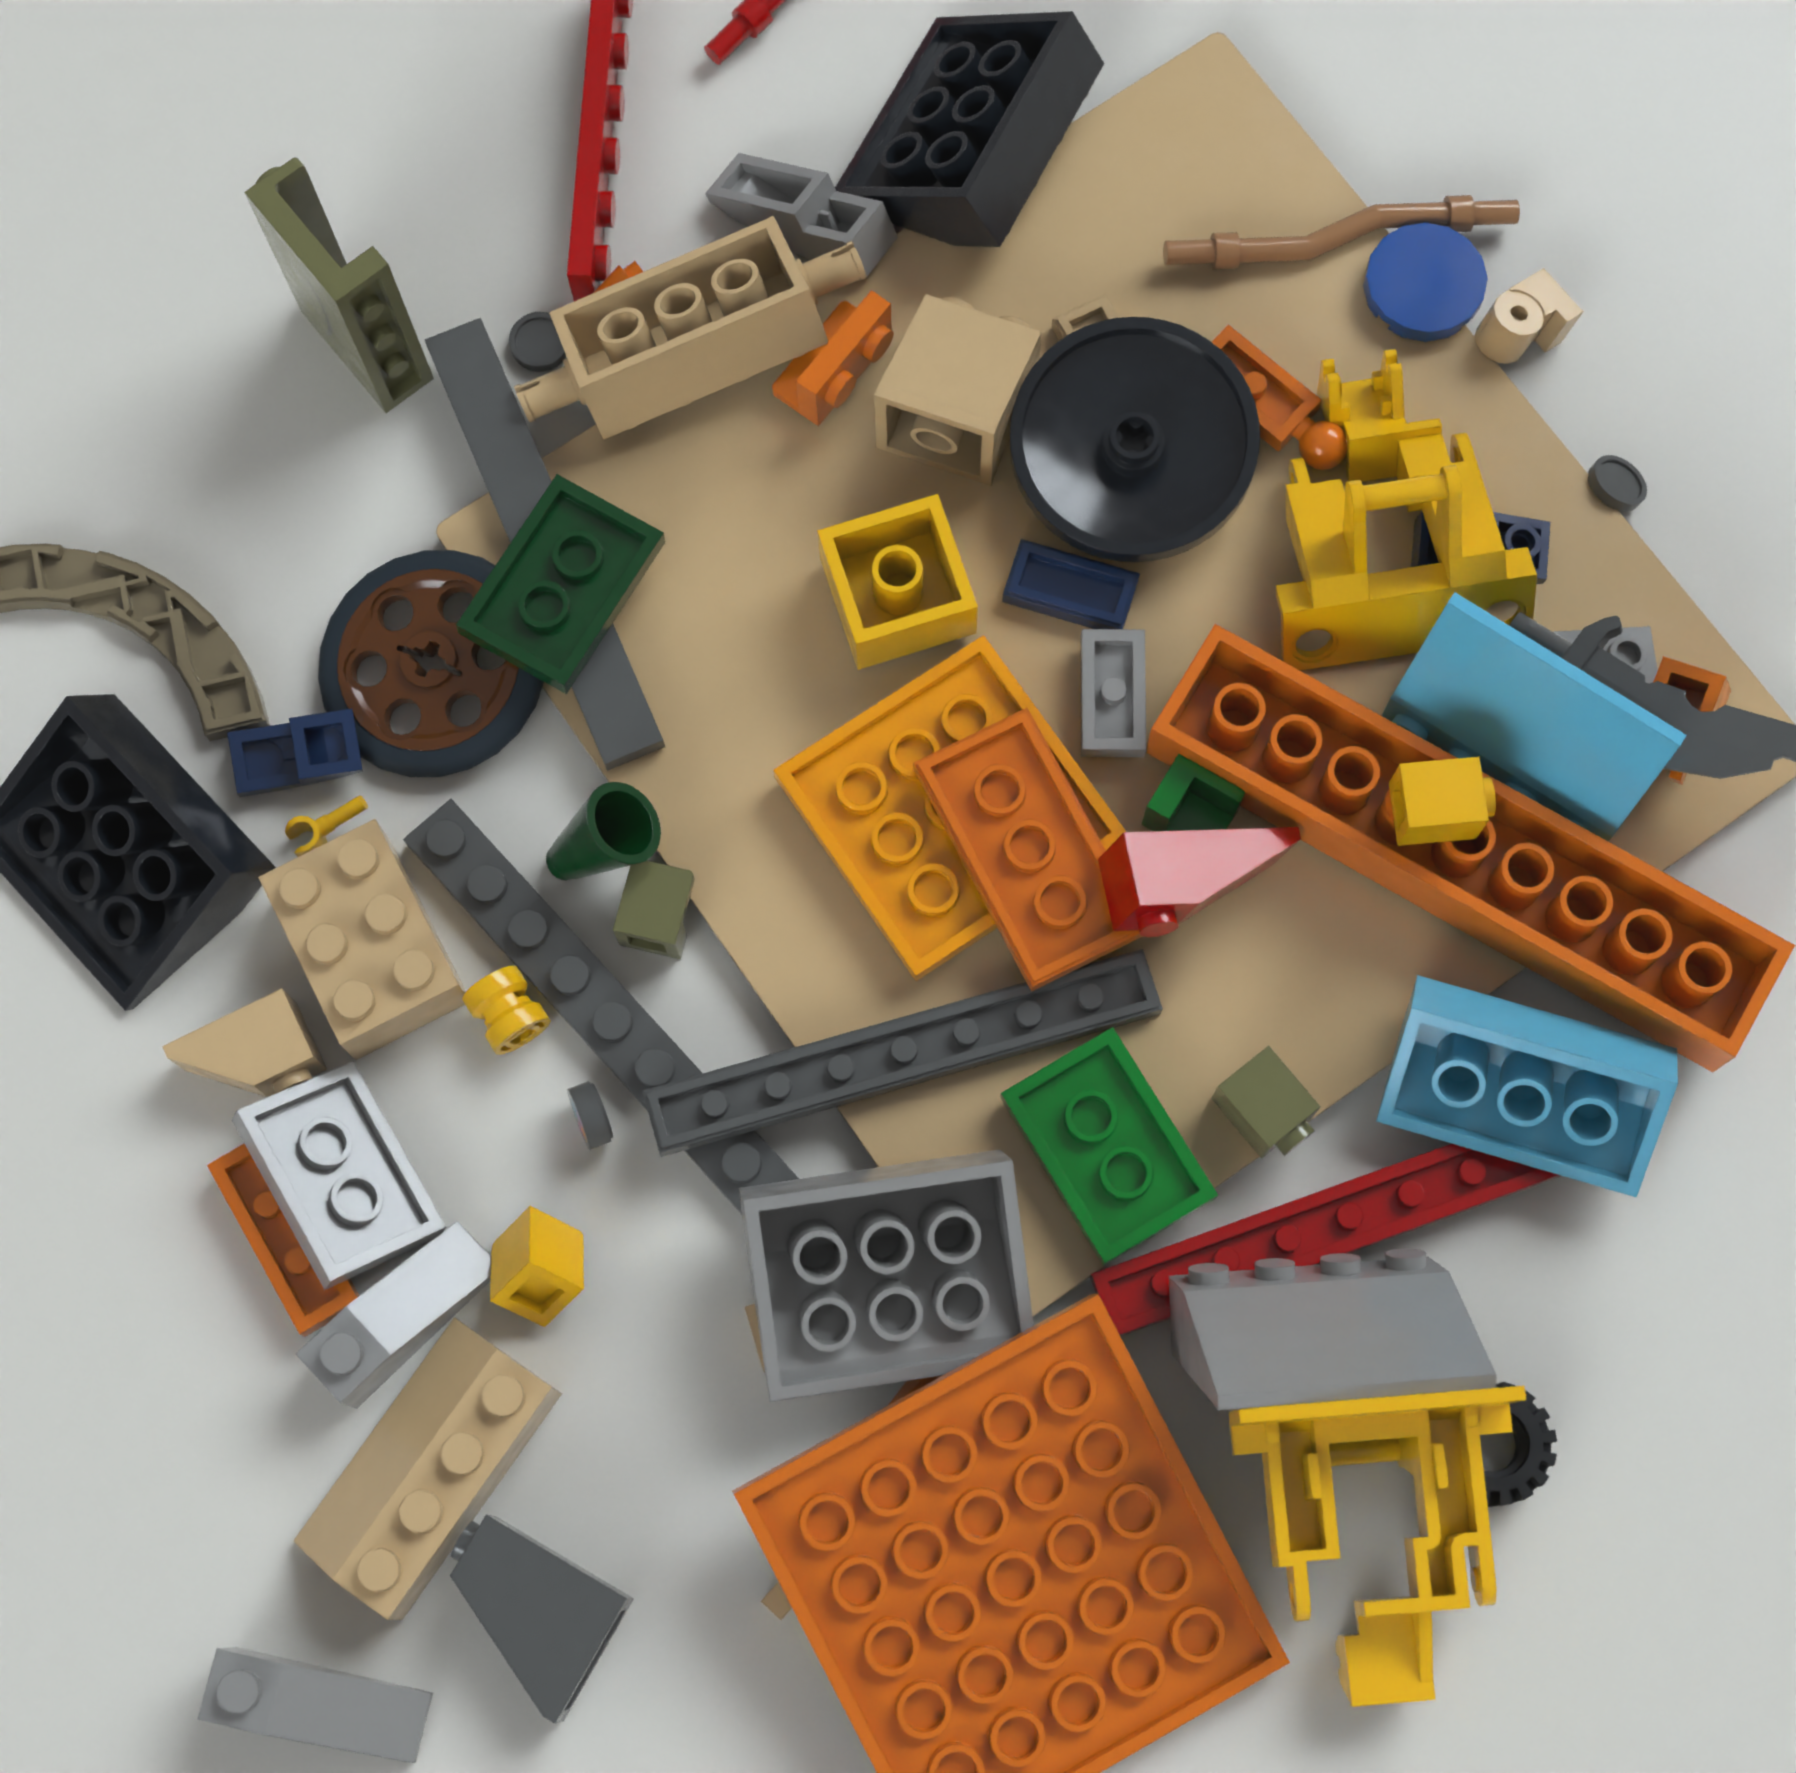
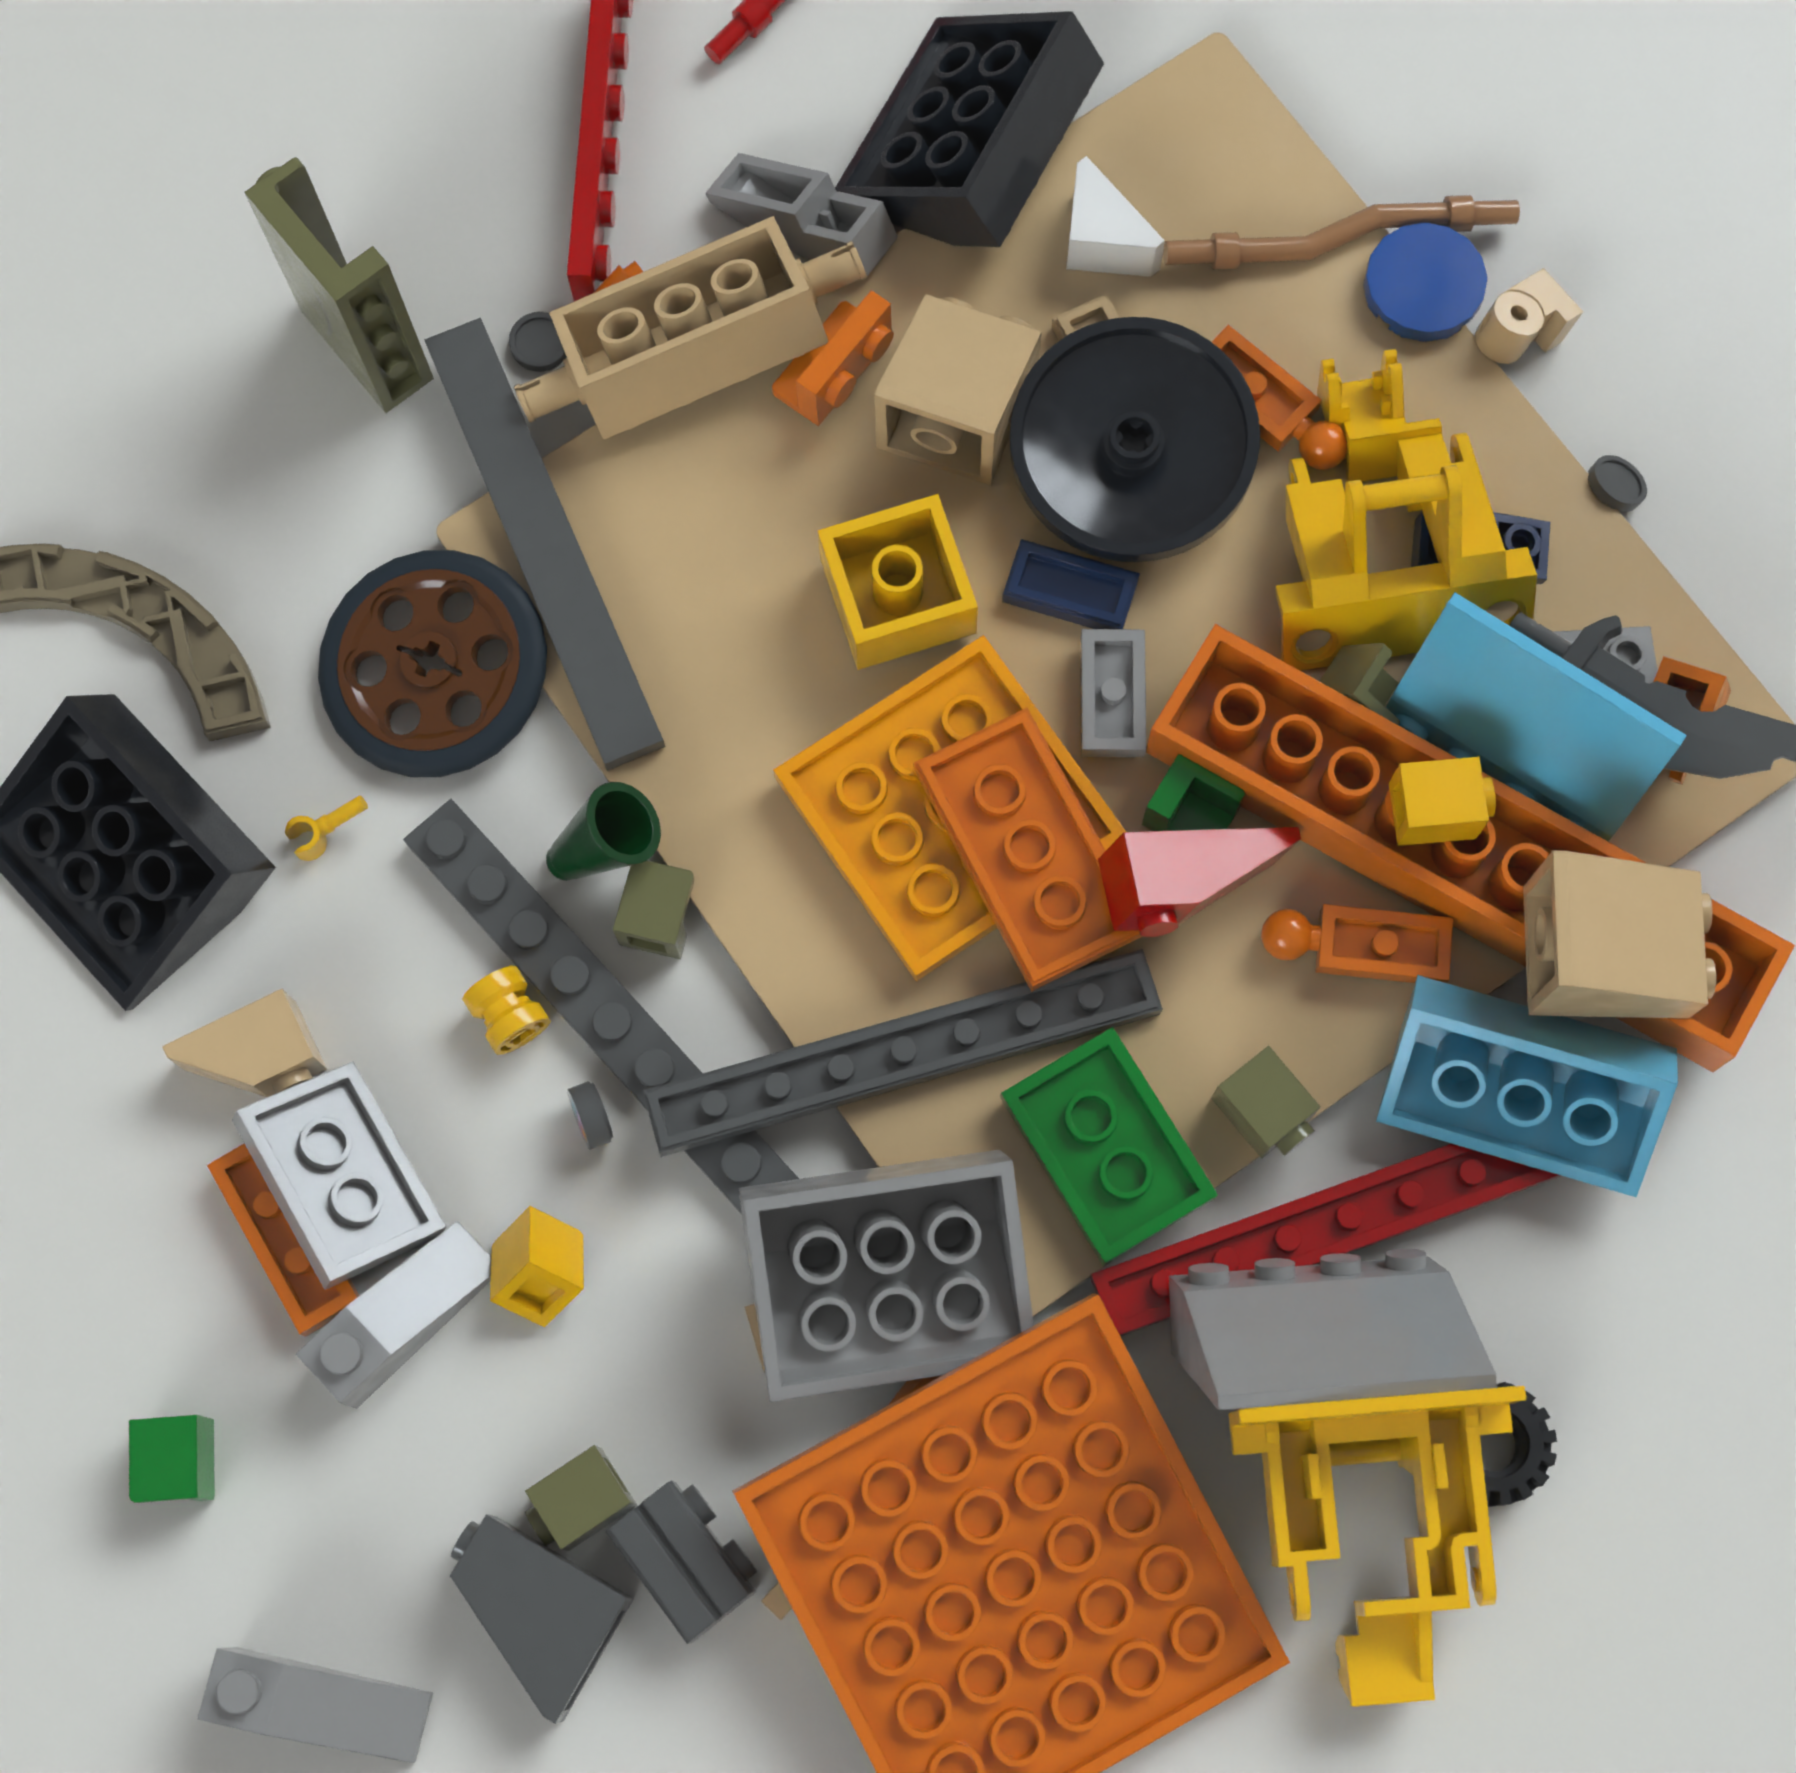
(171, 1459): none -> green panel
(295, 753): dark blue slope -> none
(364, 939): tan brick -> none
(426, 1471): tan slope -> none
(561, 583): dark green plate -> none
(578, 1500): none -> olive brick
(683, 1560): none -> dark grey brick
(1108, 230): none -> white slope
(1360, 676): none -> olive panel
(1364, 942): none -> orange plate
(1616, 939): none -> tan slope

